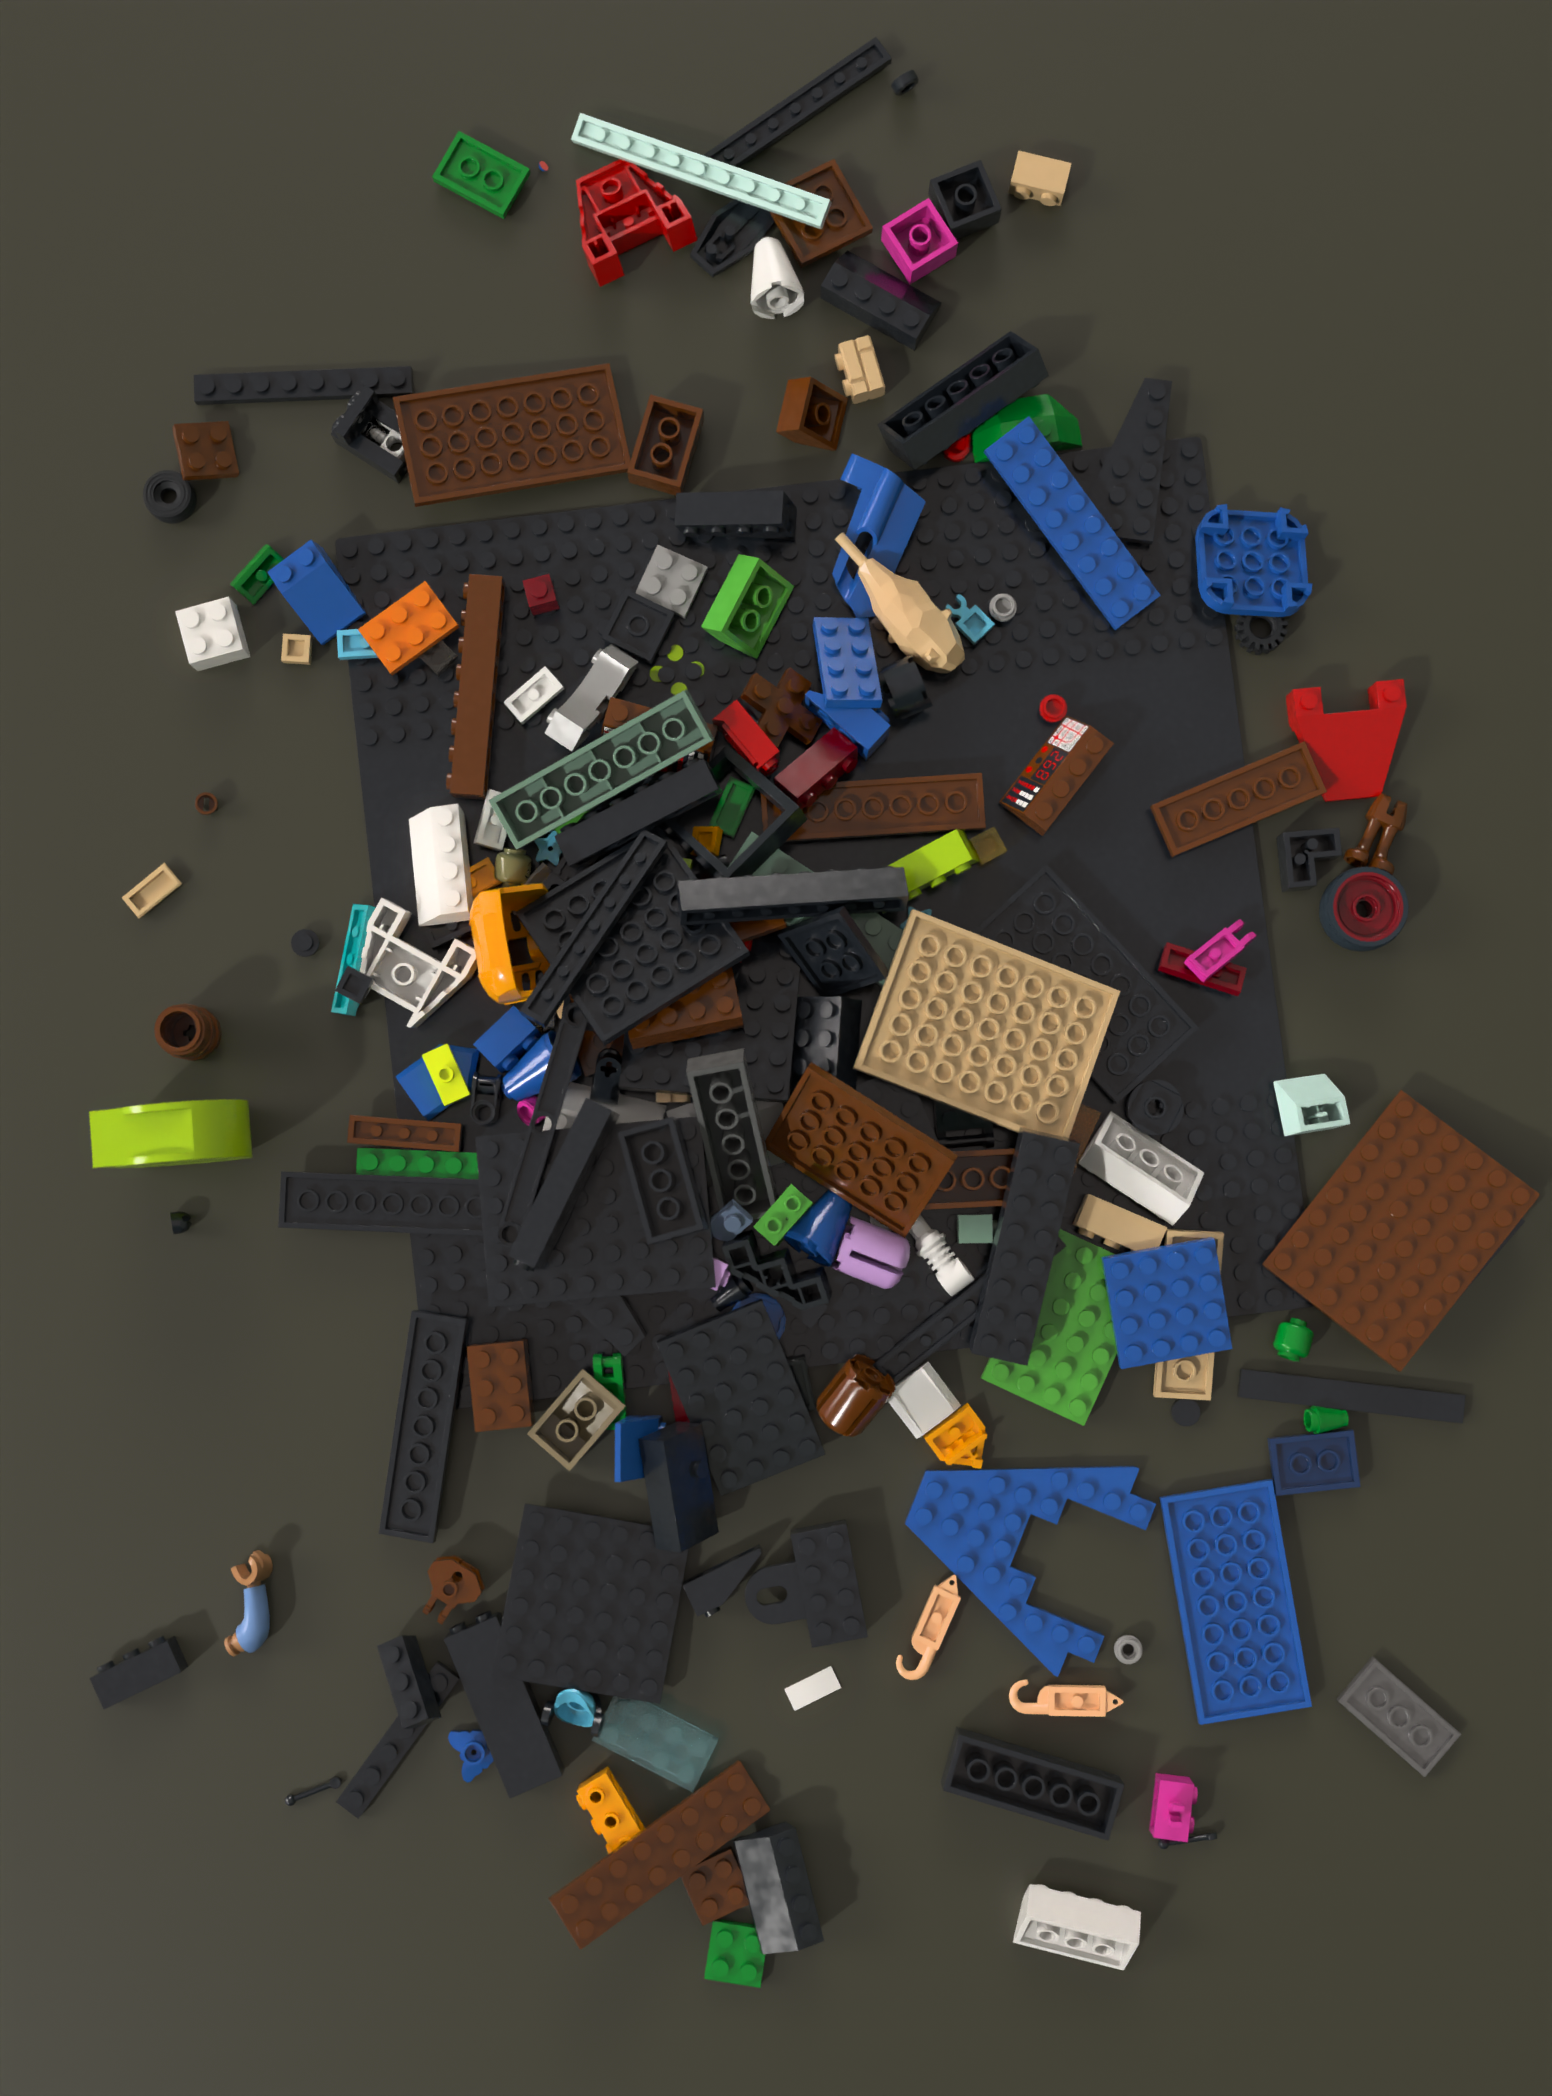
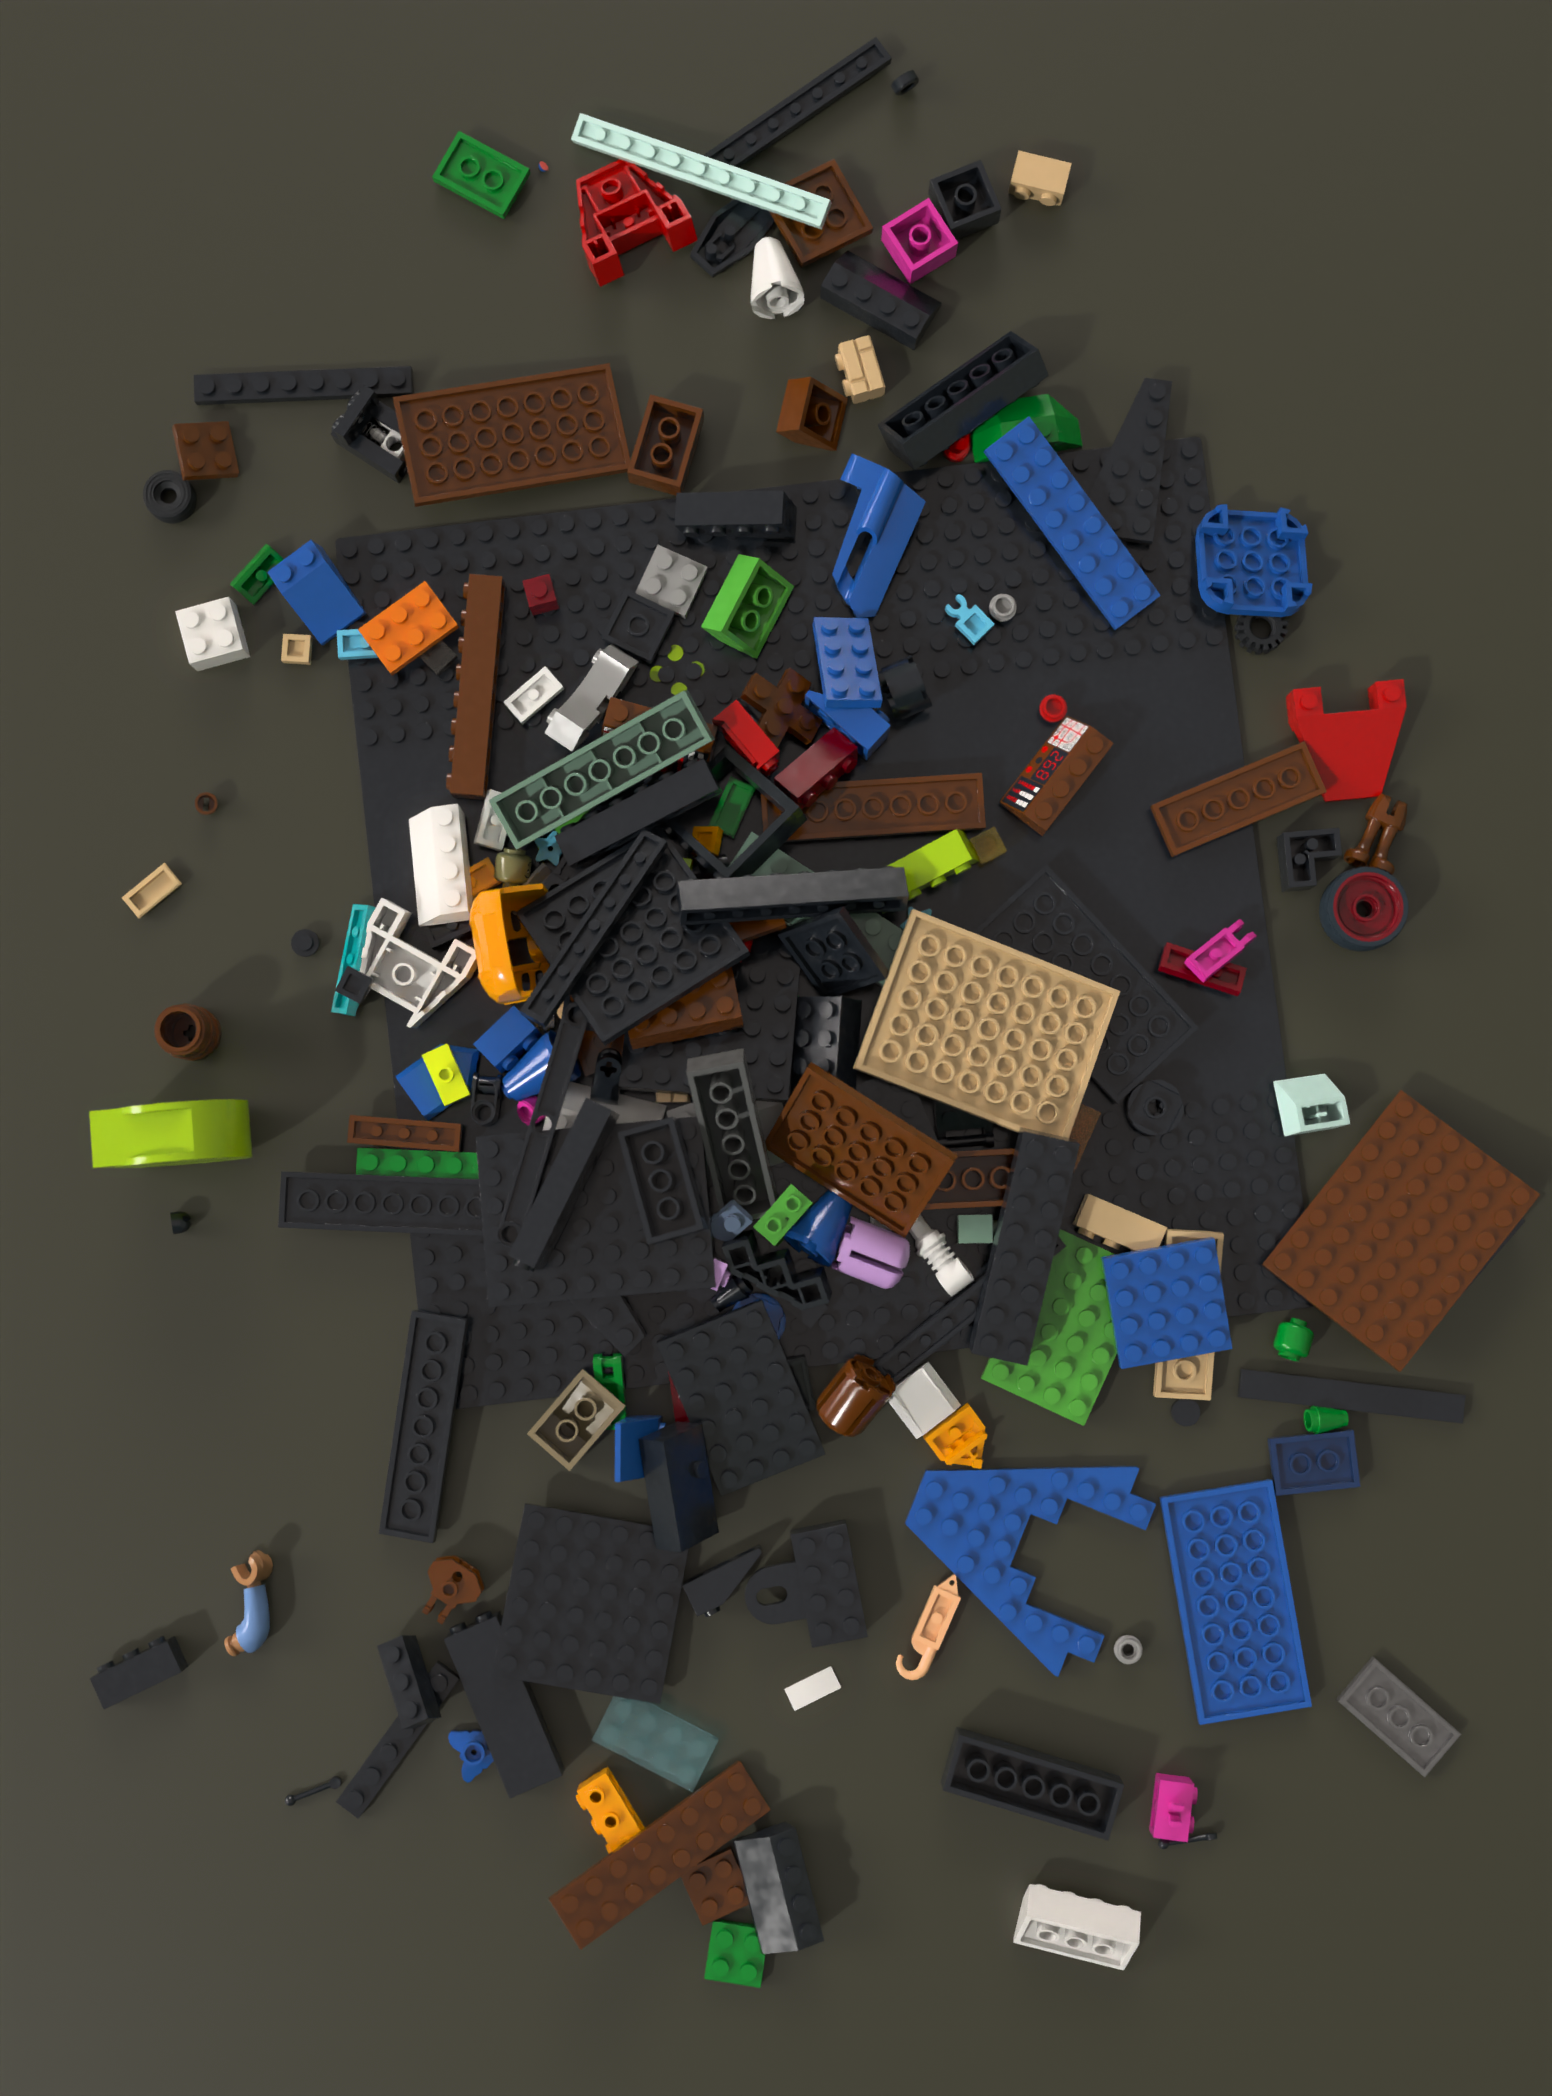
(501, 1385): reddish brown brick -> none
(575, 1708): medium azure cap -> none
(908, 614): tan piece -> none
(1066, 1700): light nougat plate -> none
(1142, 1168): white slope -> none

